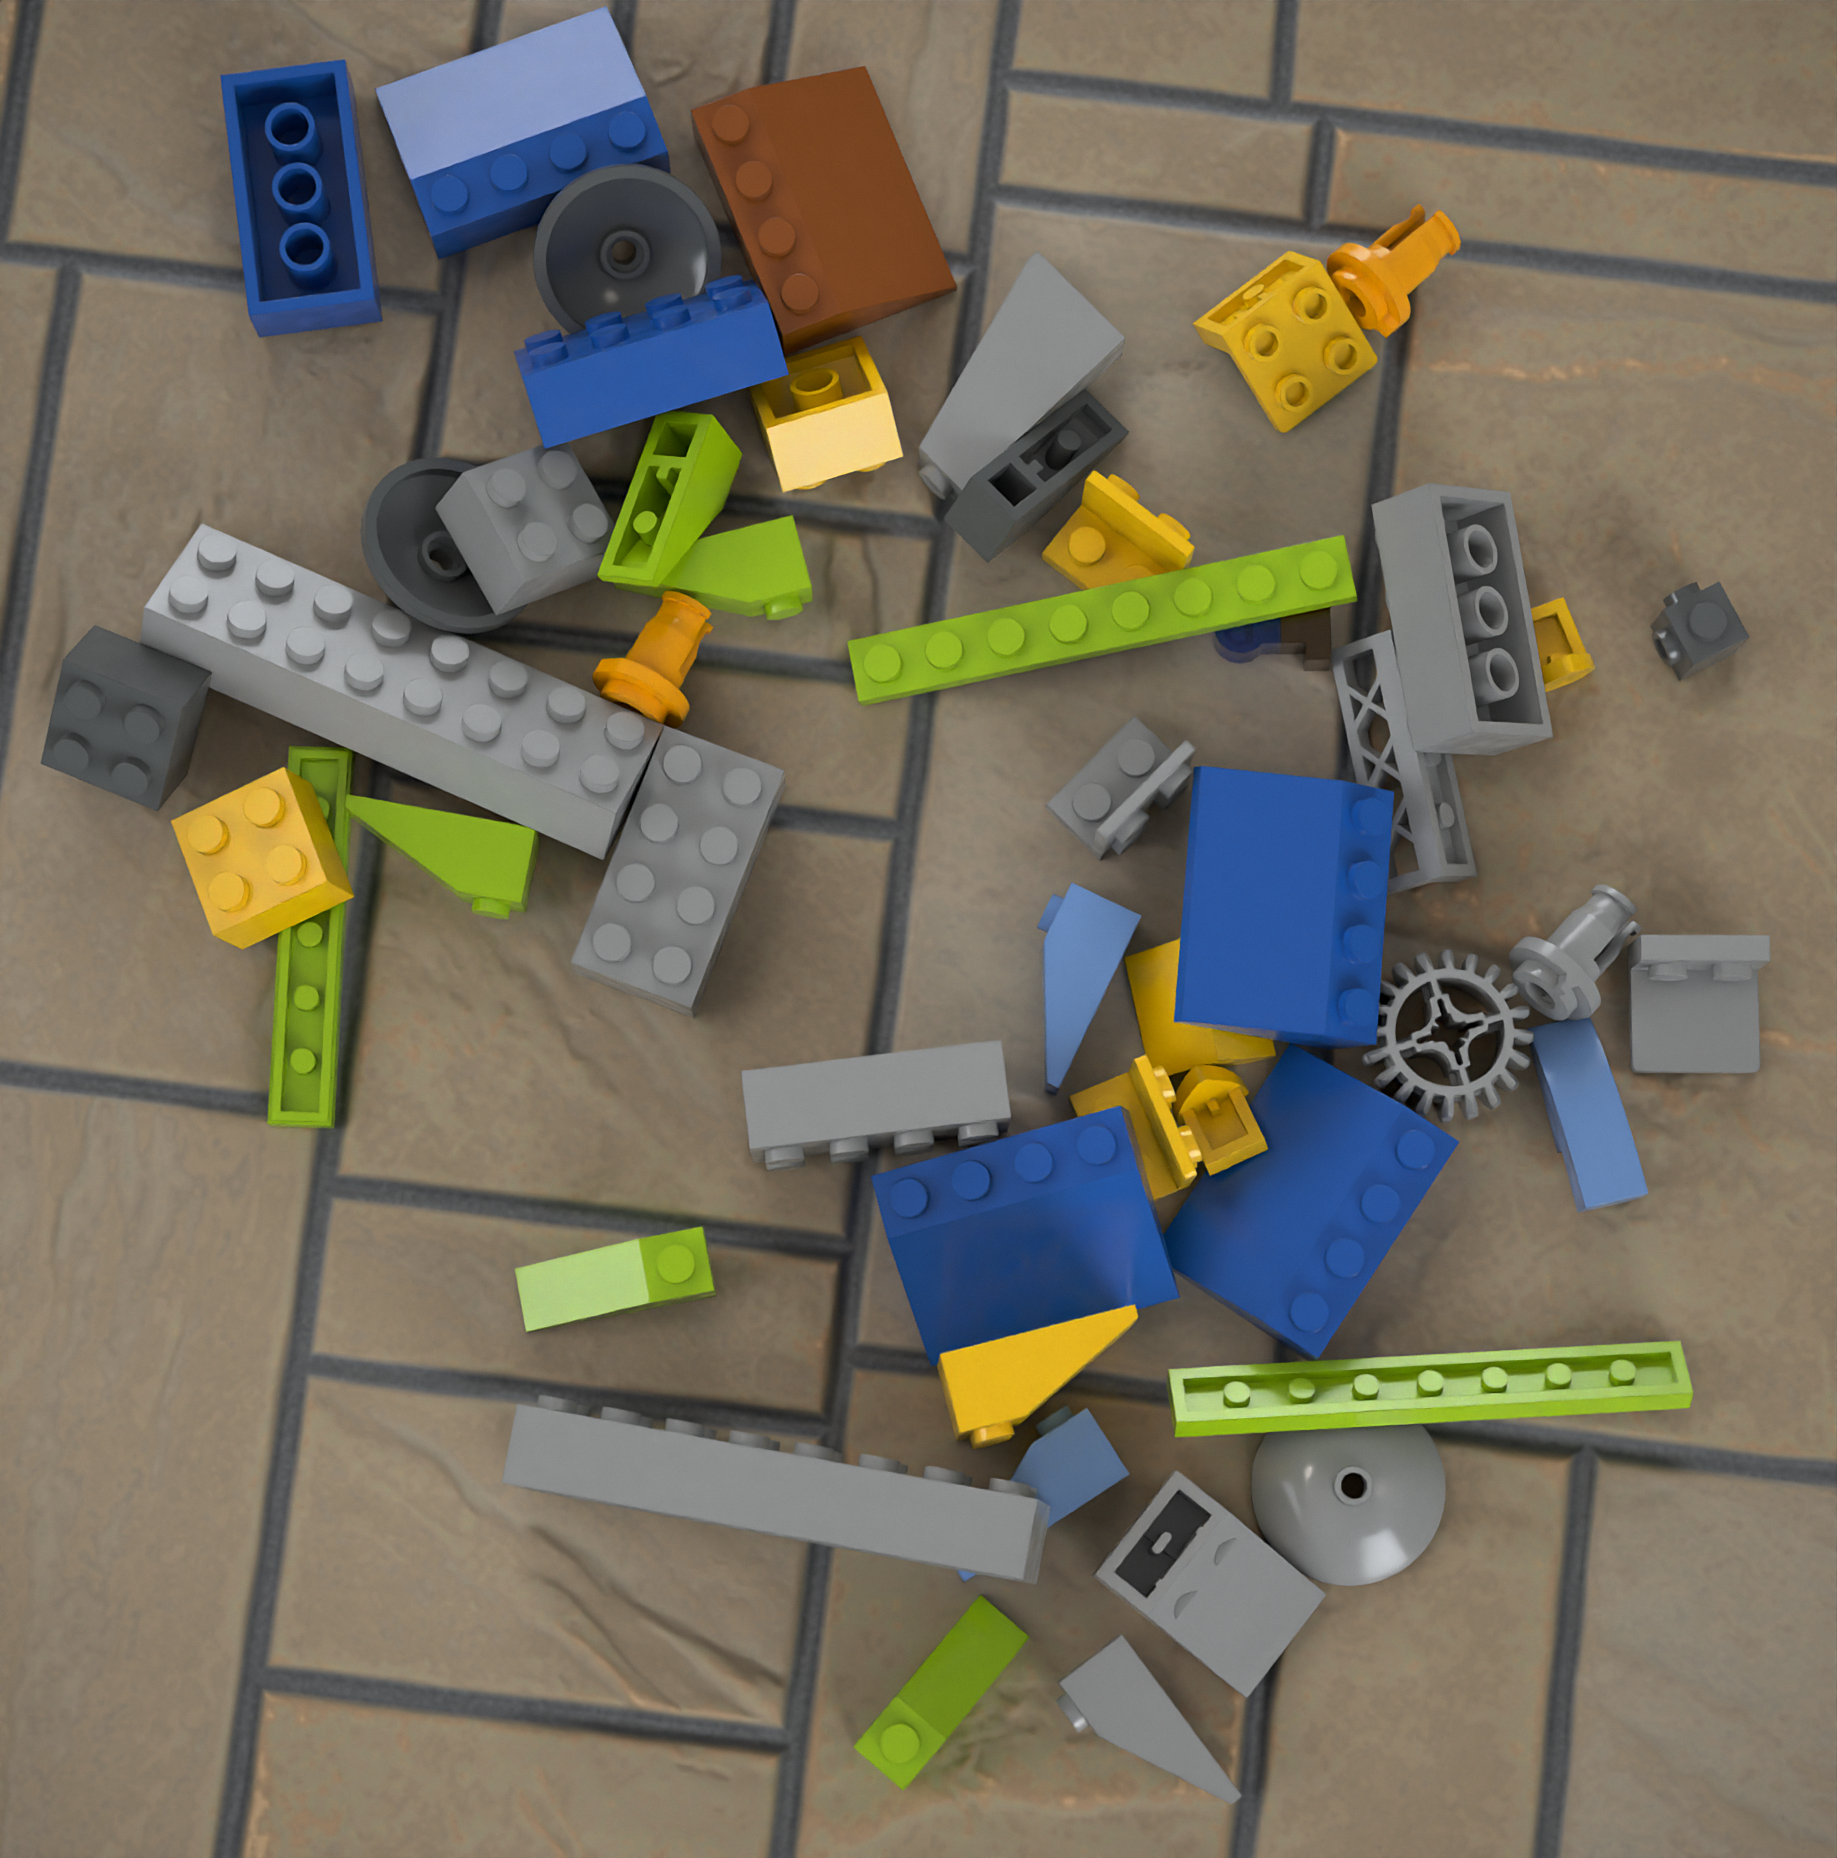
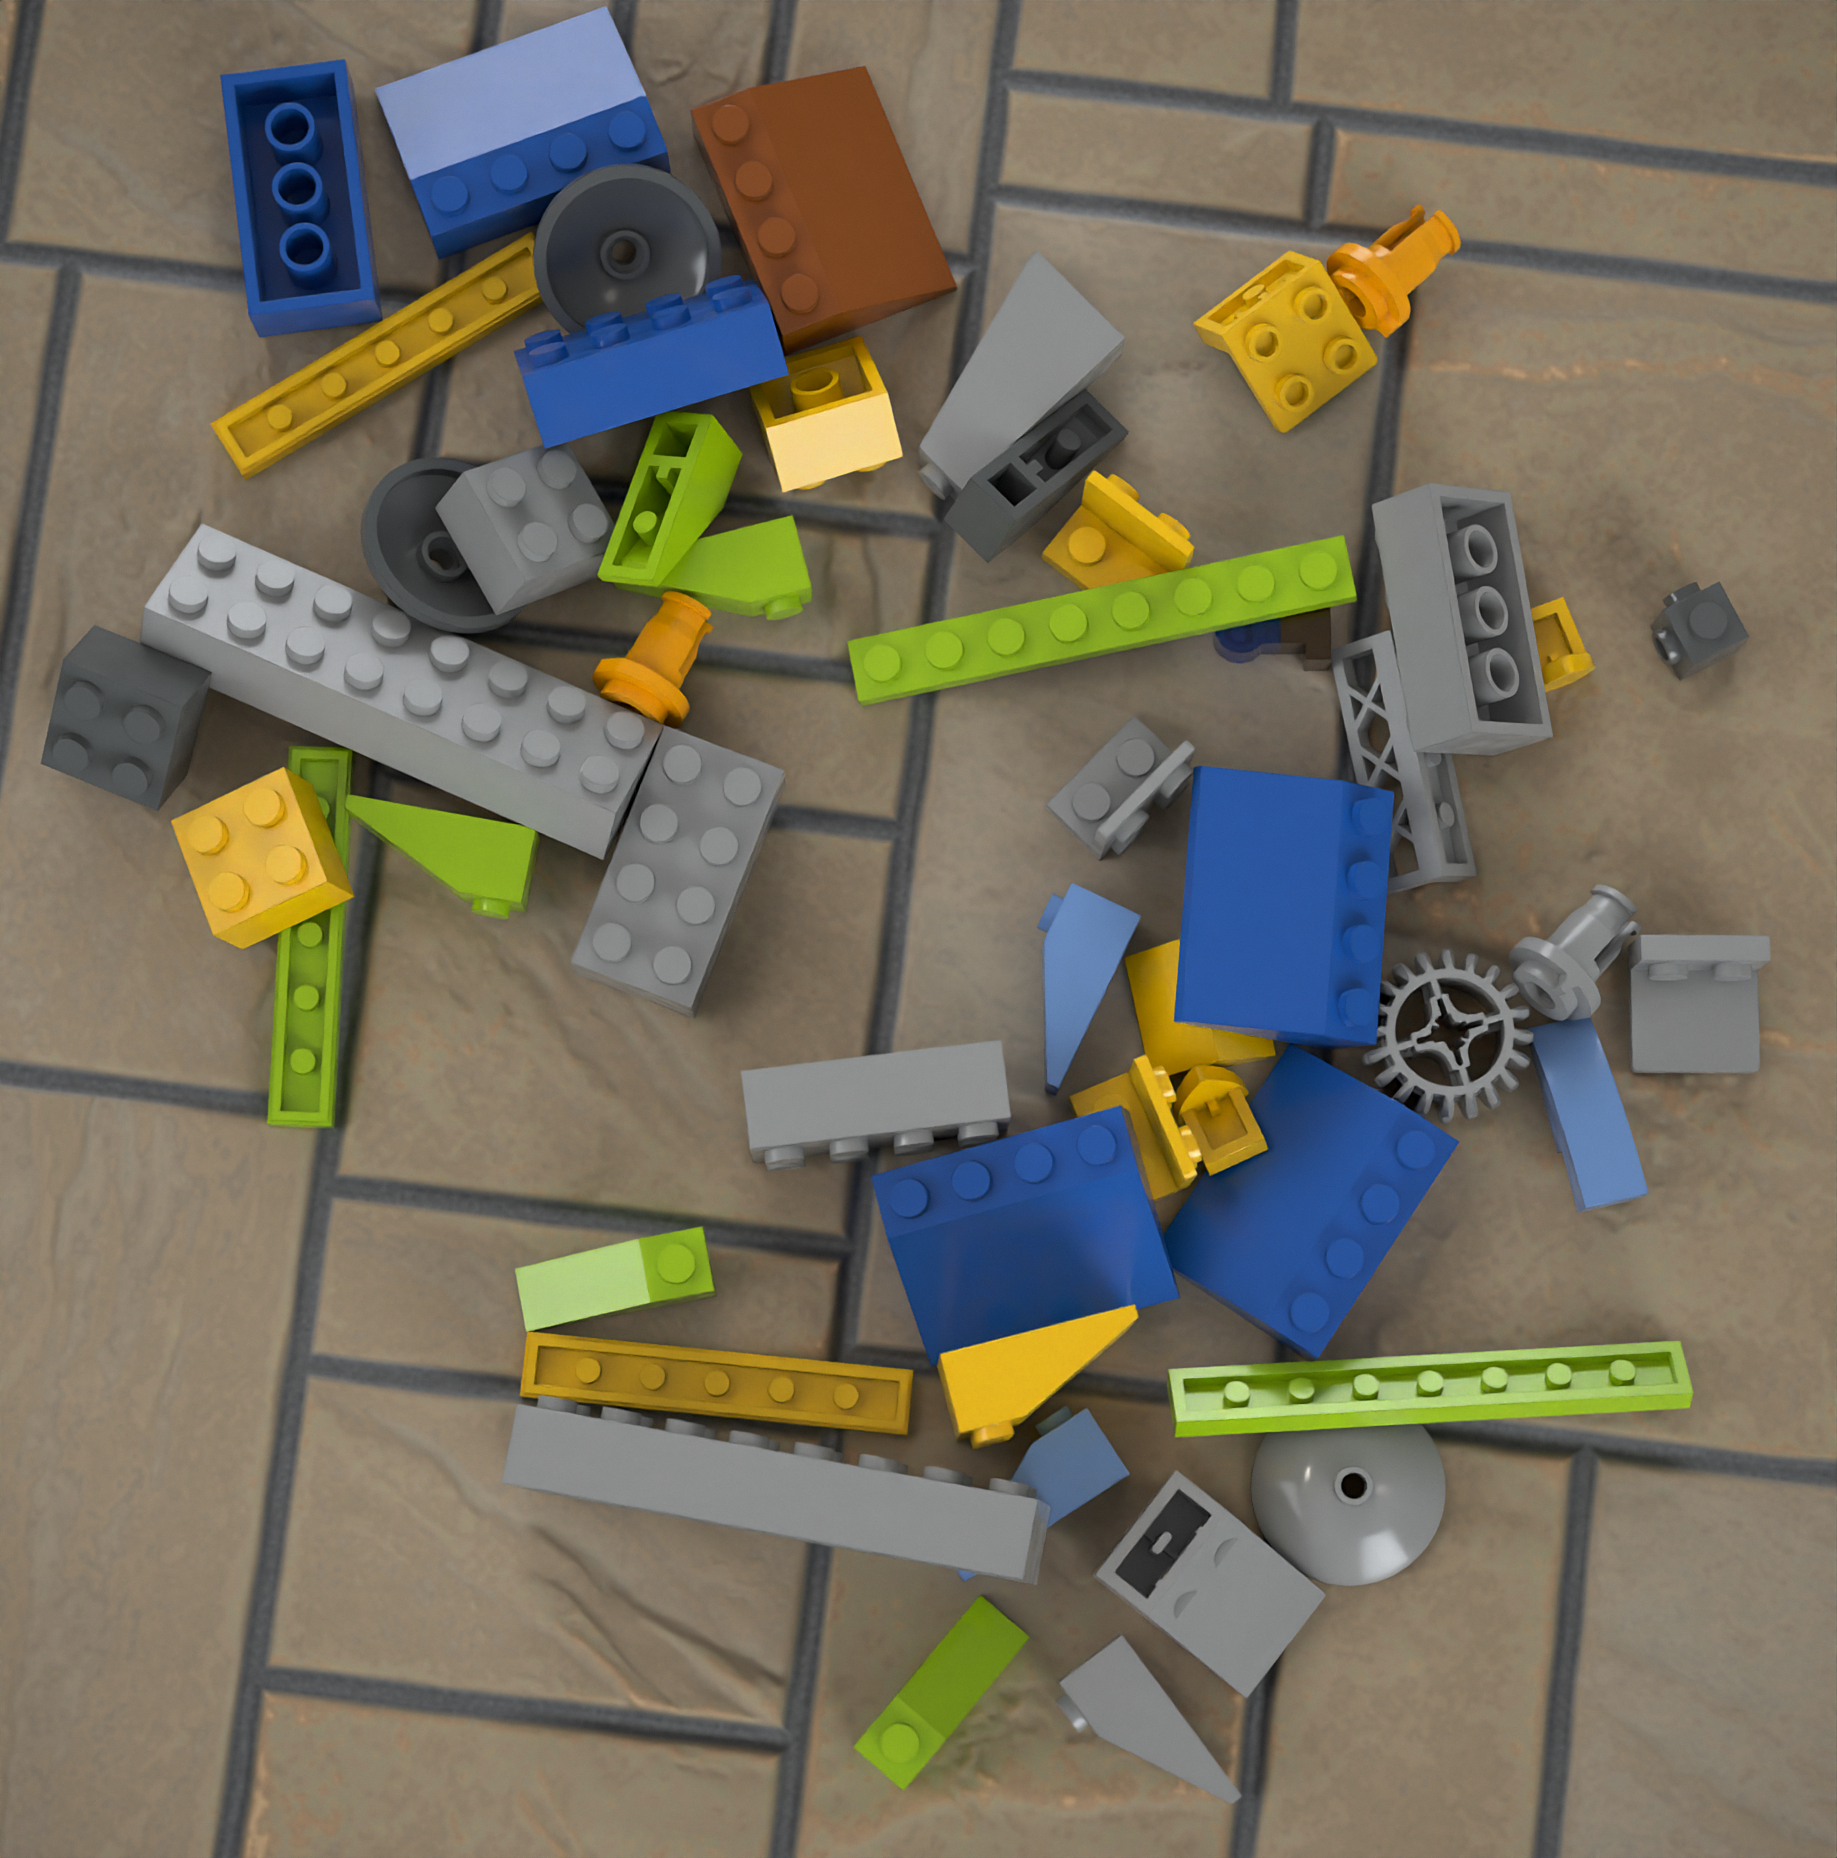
(381, 359): none -> yellow tile
(717, 1383): none -> yellow tile

